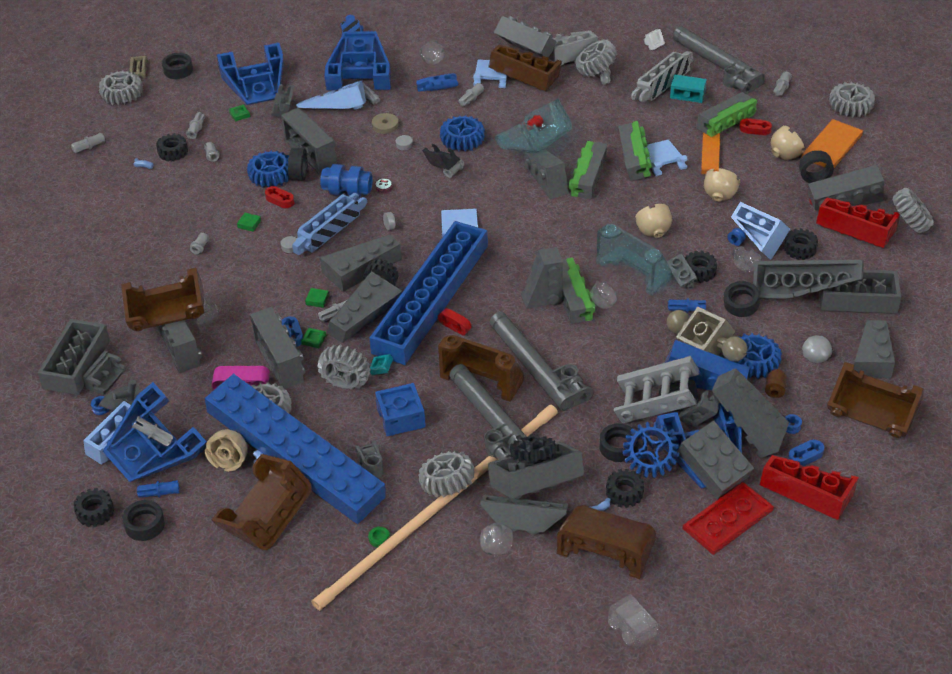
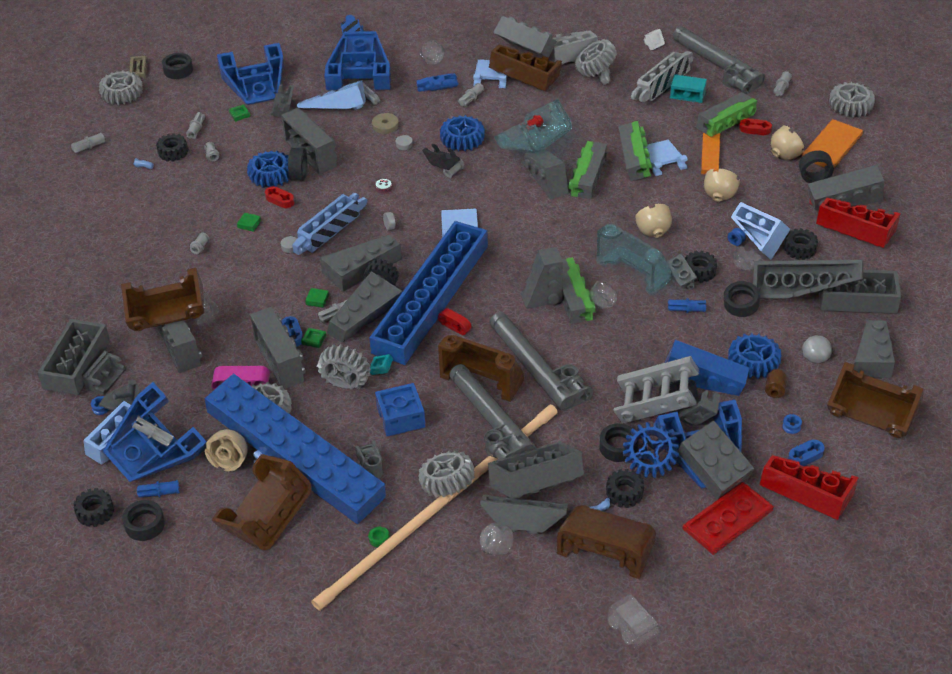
(338, 180): blue piece -> none
(532, 448): black gear -> none
(707, 333): dark tan brick -> none
(752, 412): dark grey wedge -> none
(913, 210): light grey gear -> none

